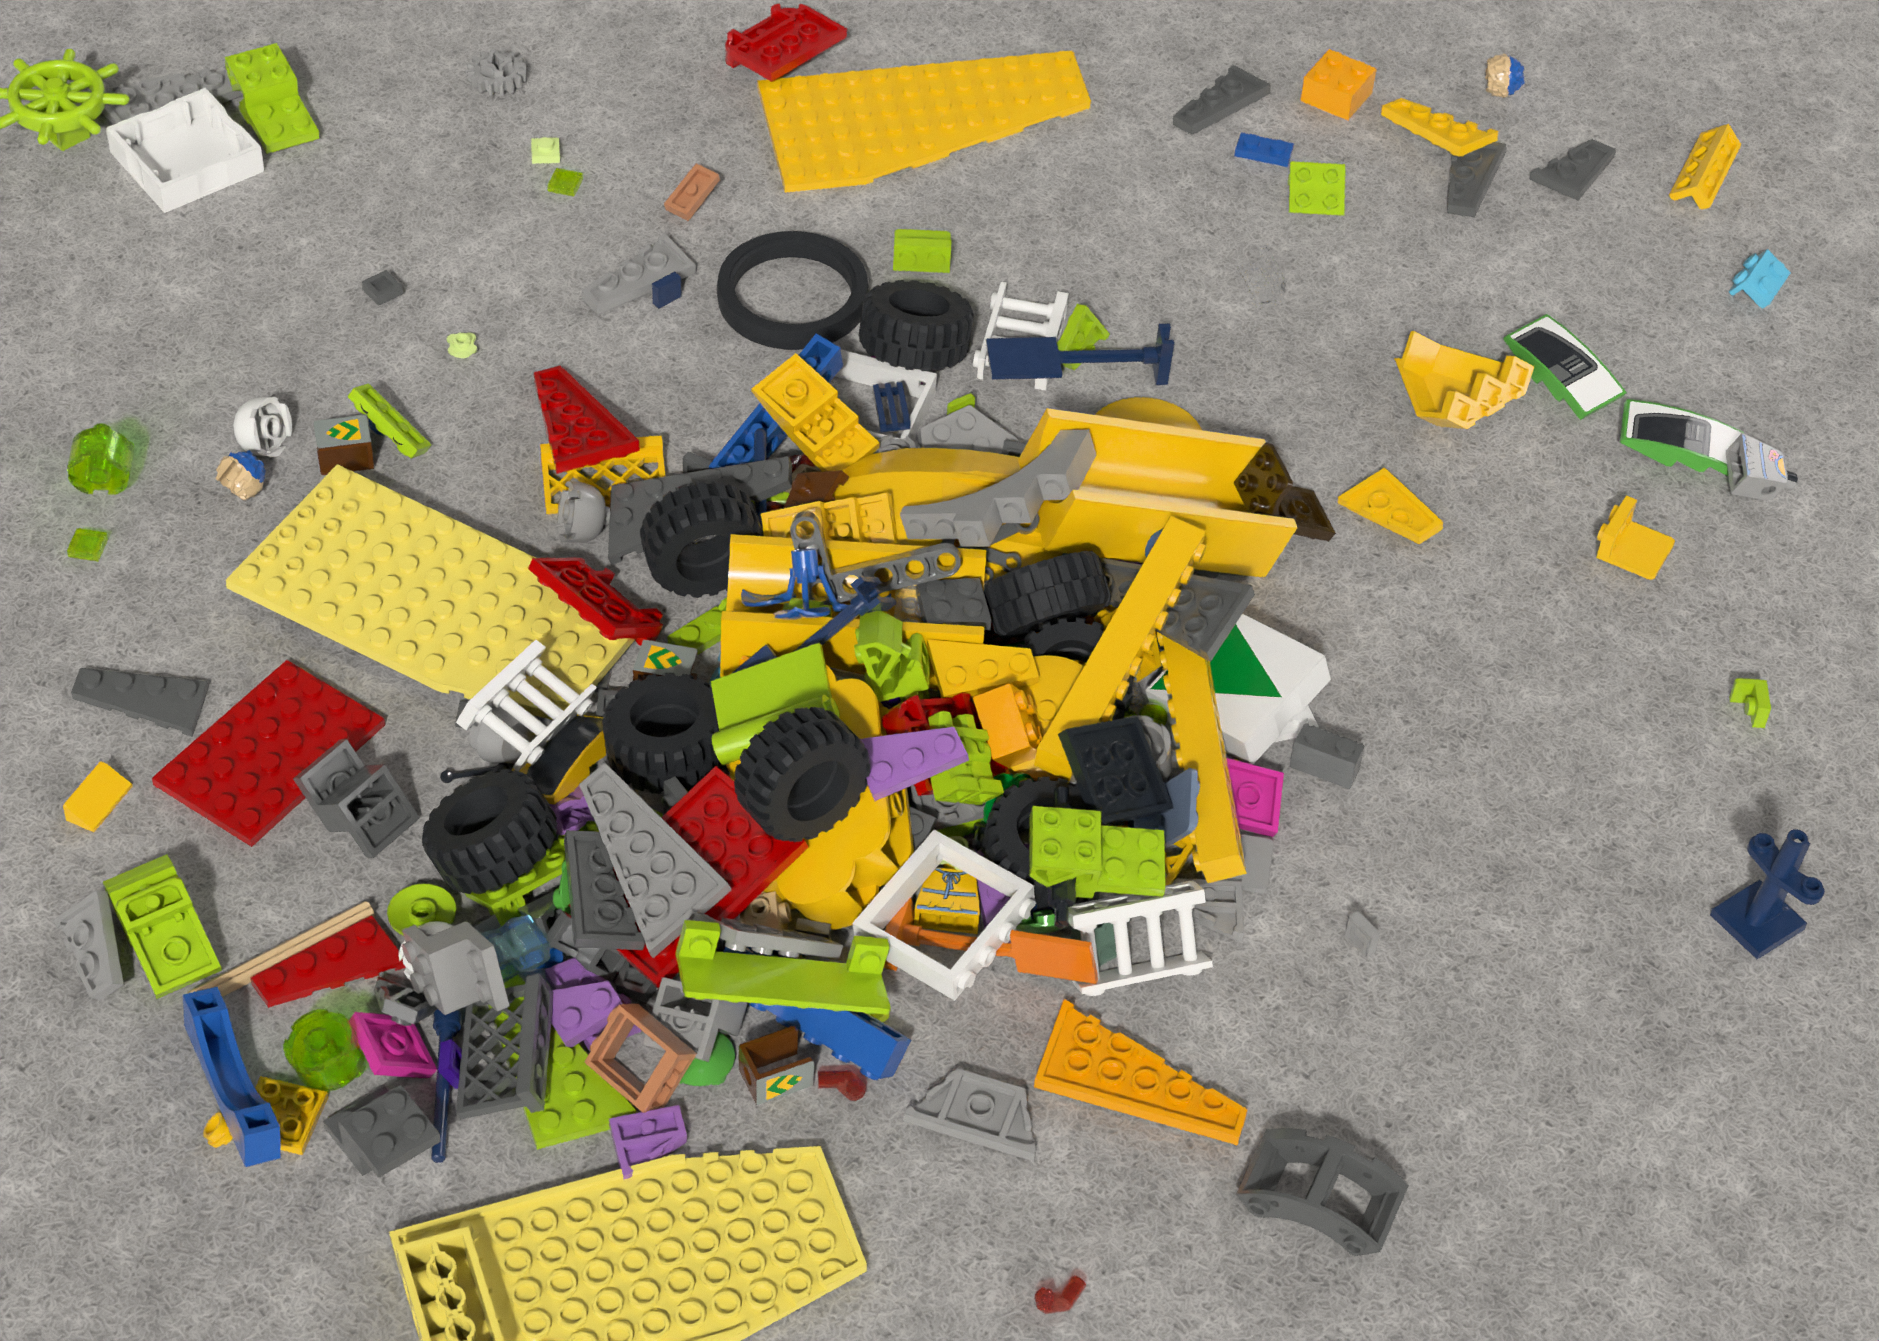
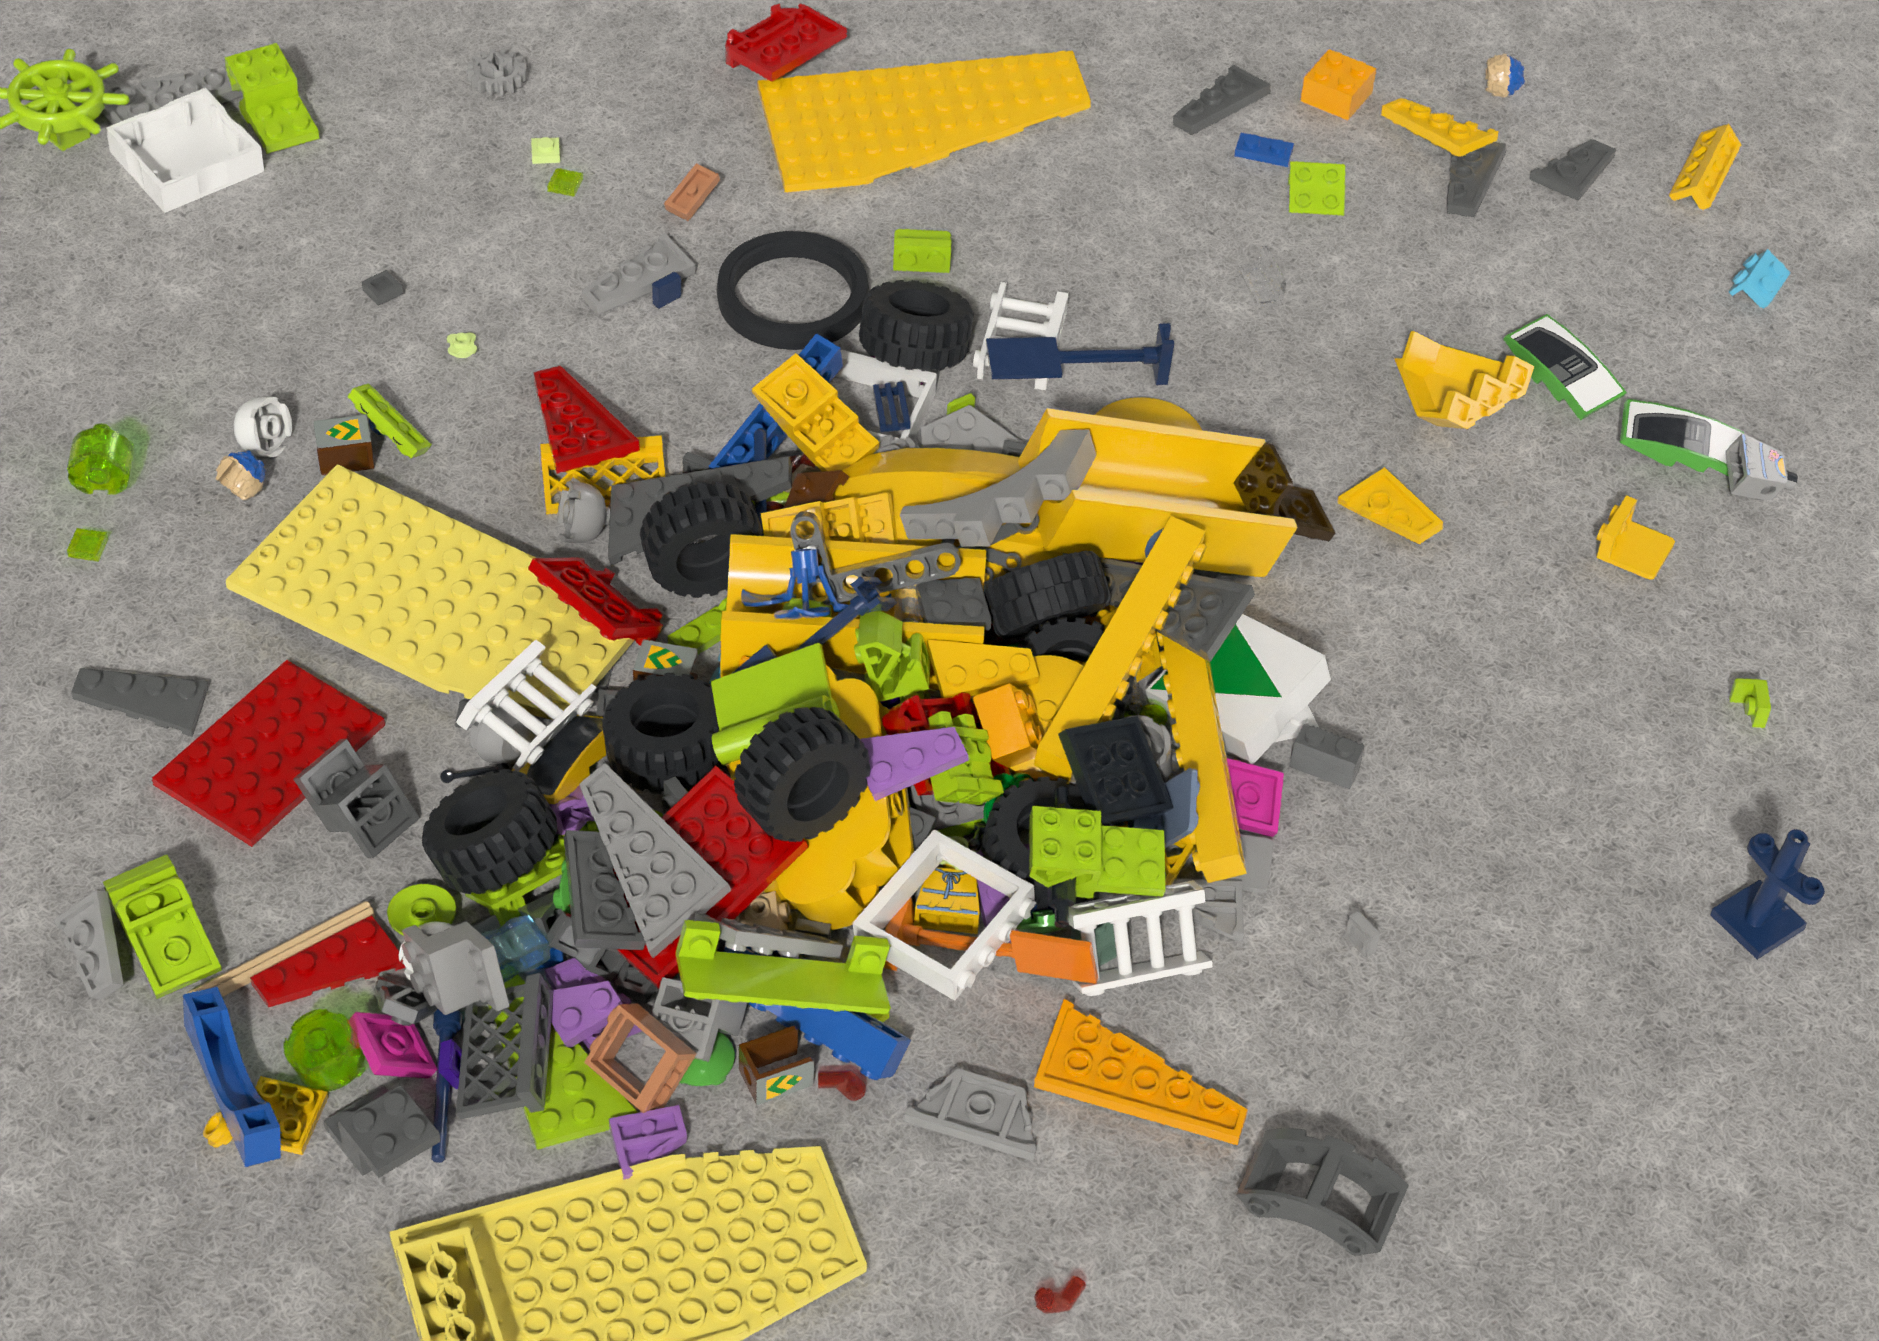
(96, 797): yellow slope -> none
(1081, 333): lime wing -> none

